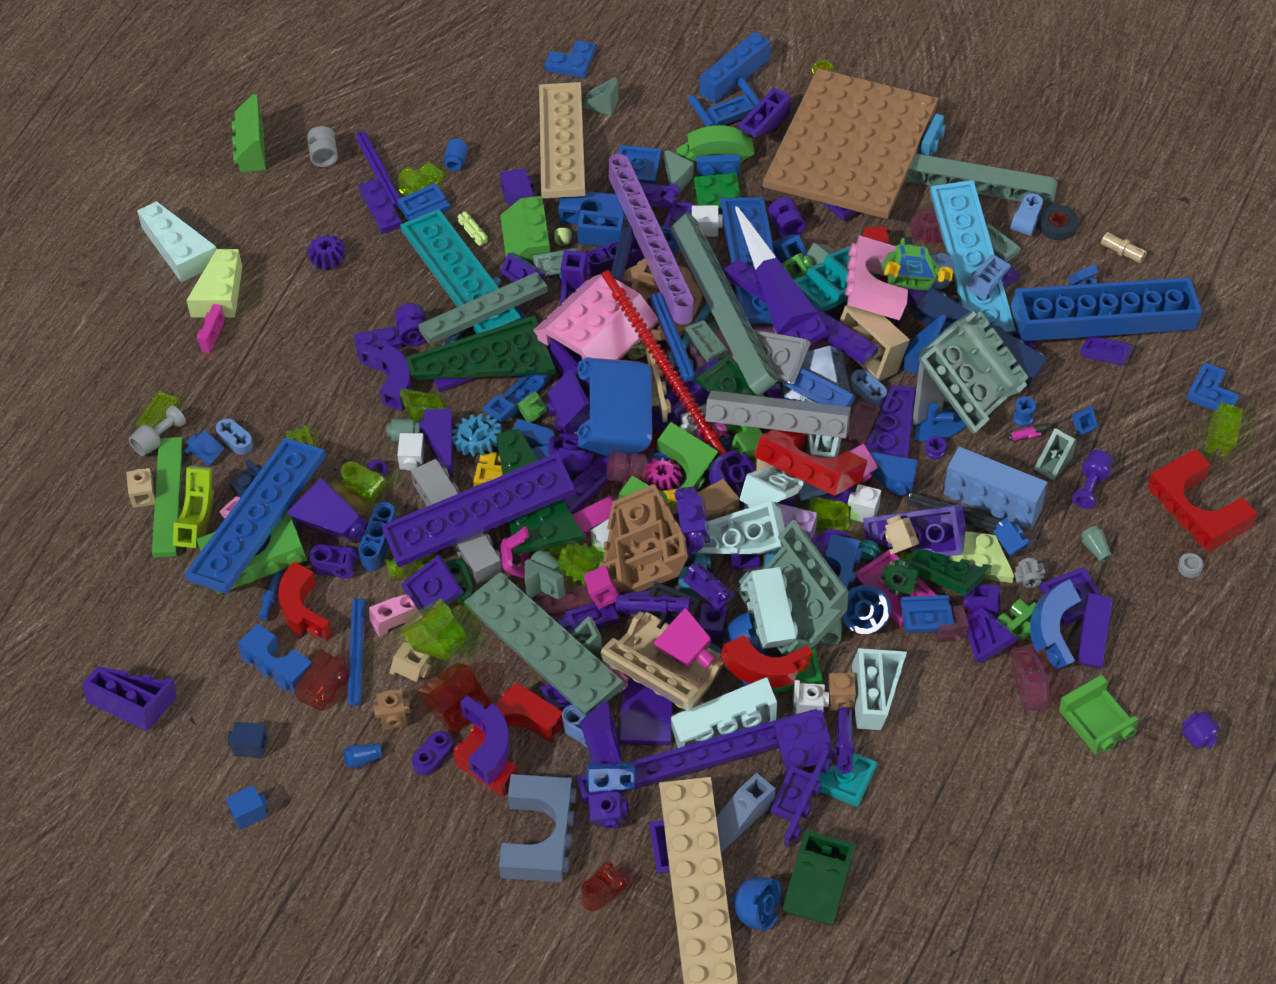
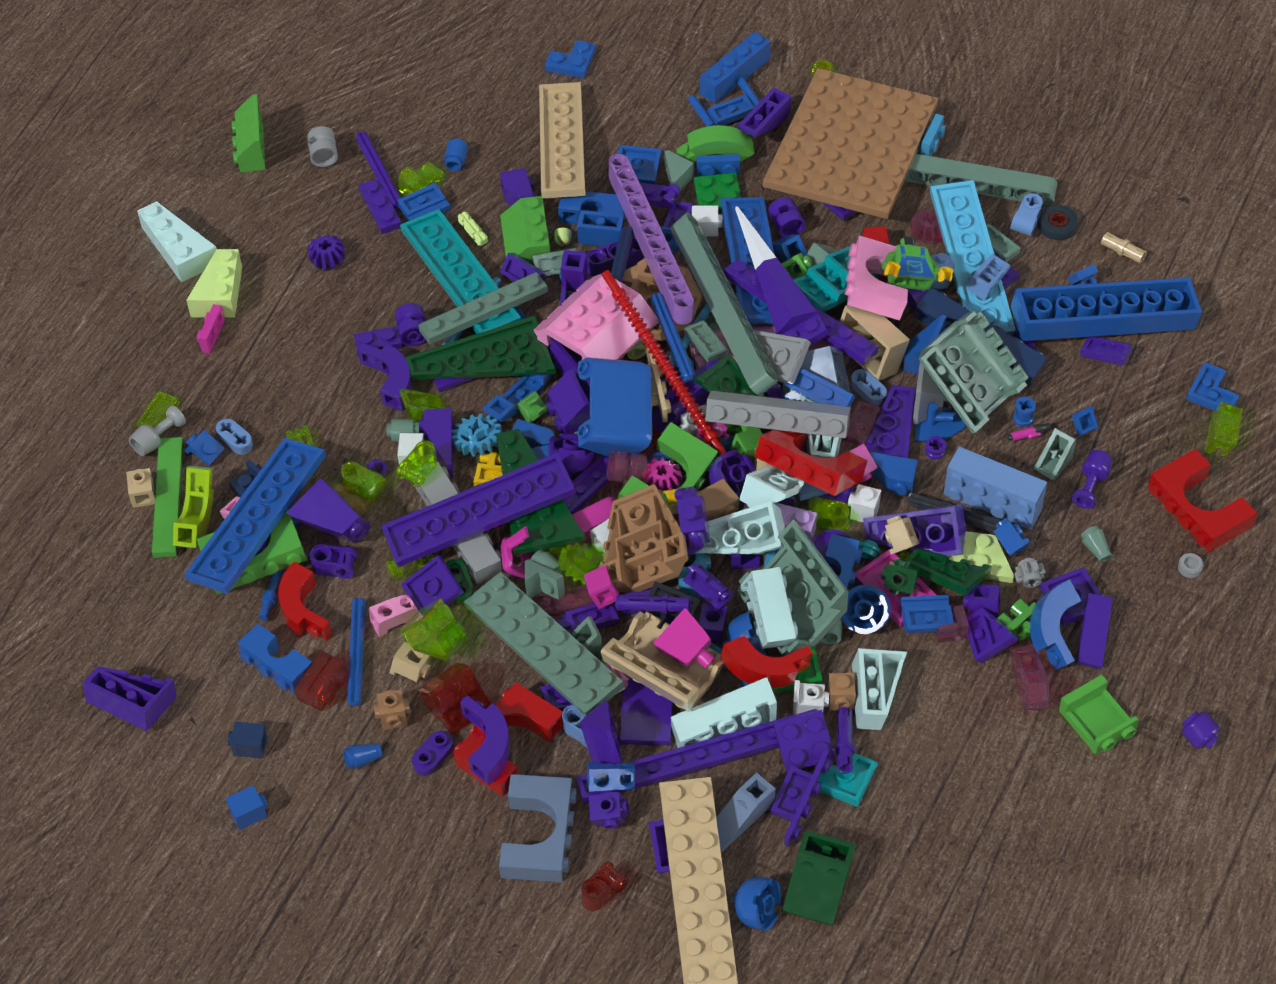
(372, 544): blue beam -> none
(415, 466): none -> clear neon green piece
(602, 98): sand green slope -> none

